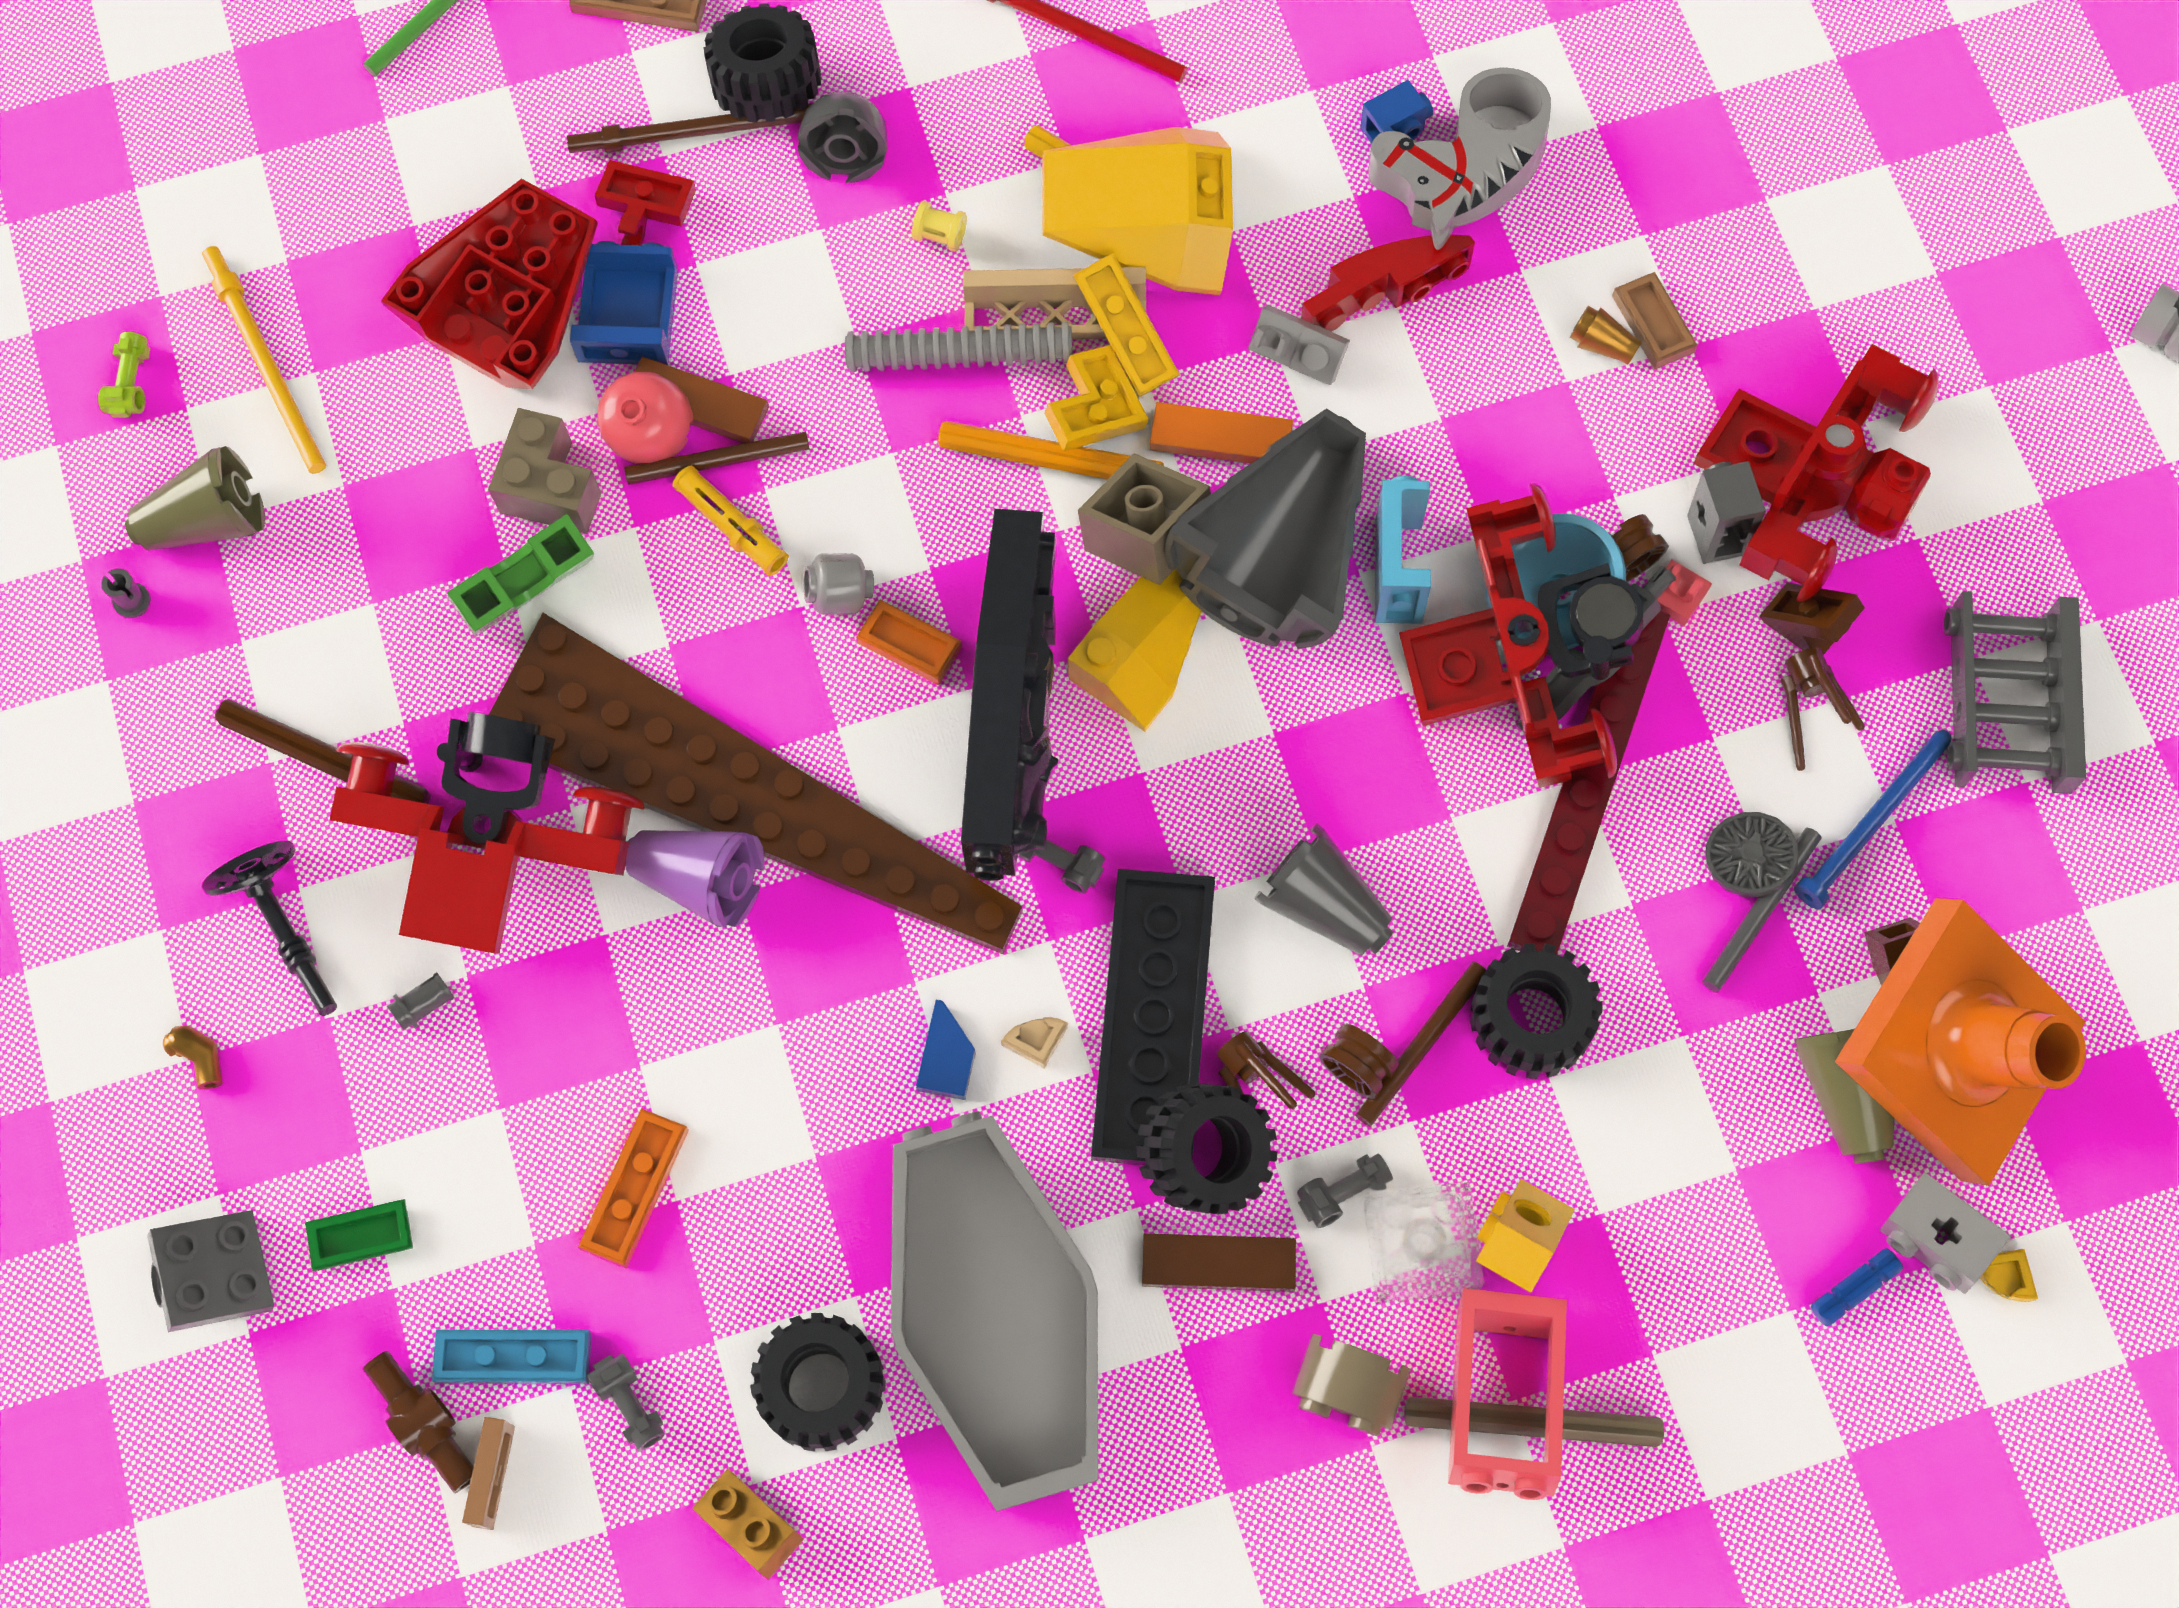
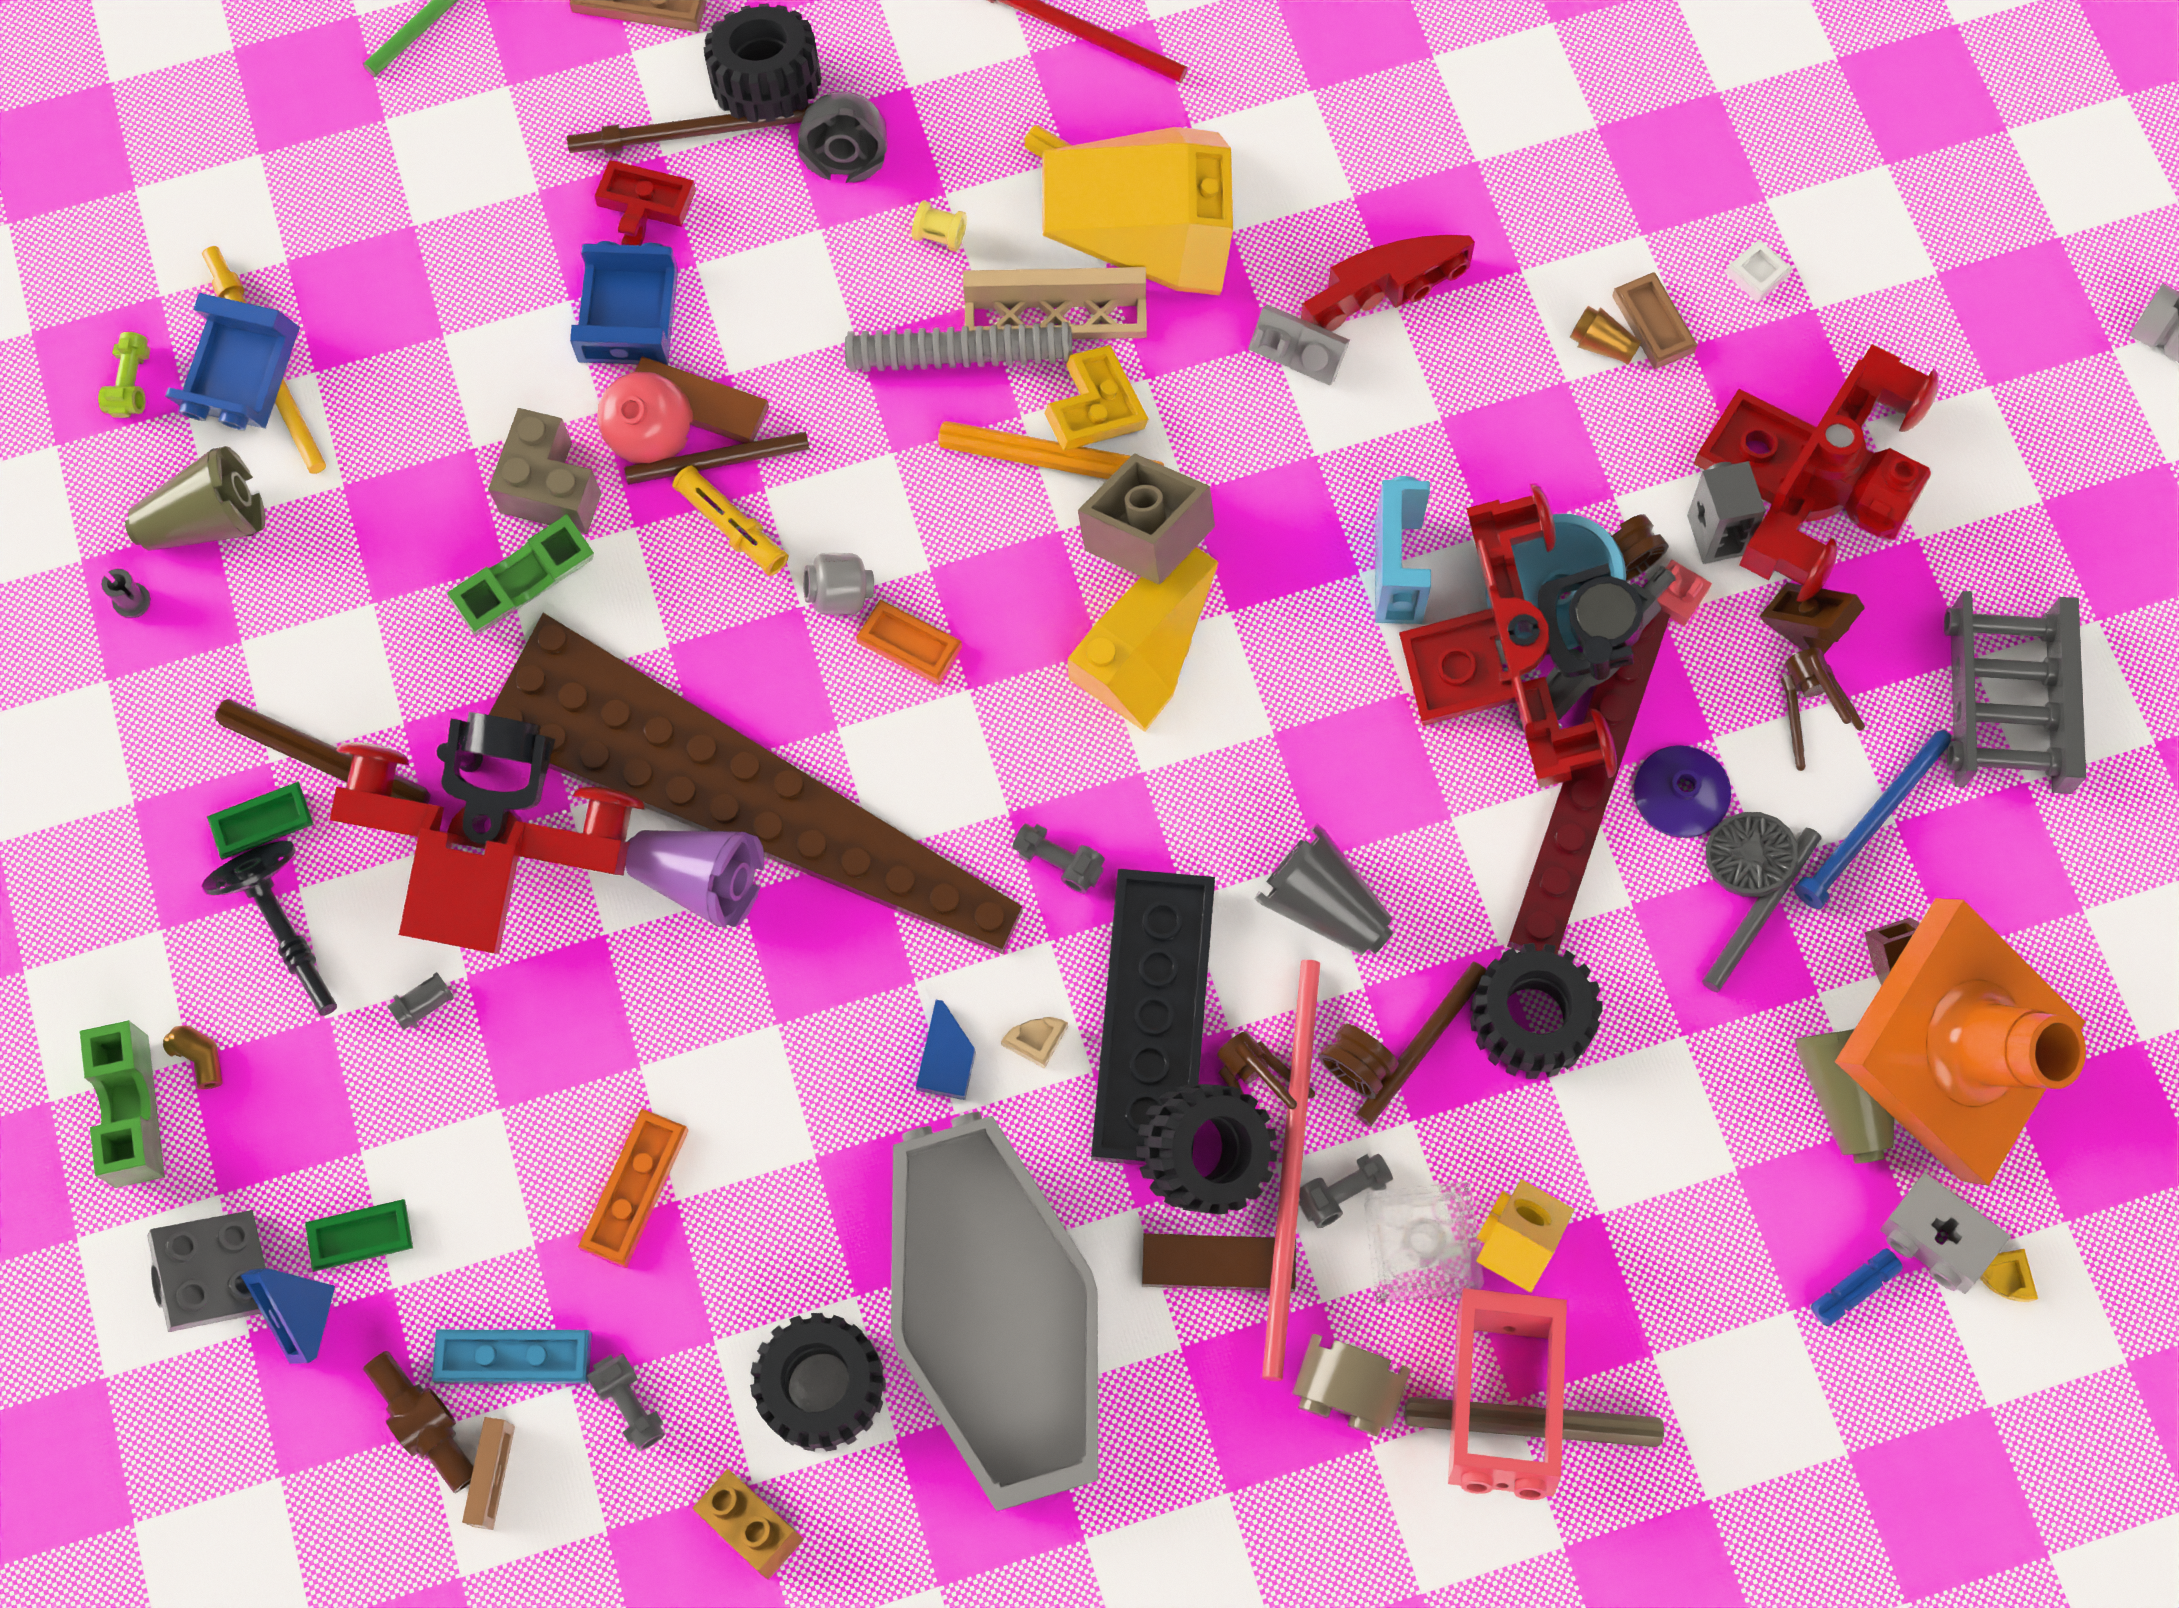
(121, 1071): none -> bright green arch
(236, 363): none -> blue panel
(260, 820): none -> green tile
(293, 1310): none -> blue slope
(500, 285): red wedge -> none
(1011, 699): black container -> none
(1126, 325): yellow tile -> none
(1215, 432): orange tile -> none
(1277, 538): dark grey cone -> none
(1291, 1173): none -> coral piece
(1396, 110): blue brick -> none
(1477, 172): light grey animal -> none
(1670, 808): none -> dark purple dish
(1758, 271): none -> white tile

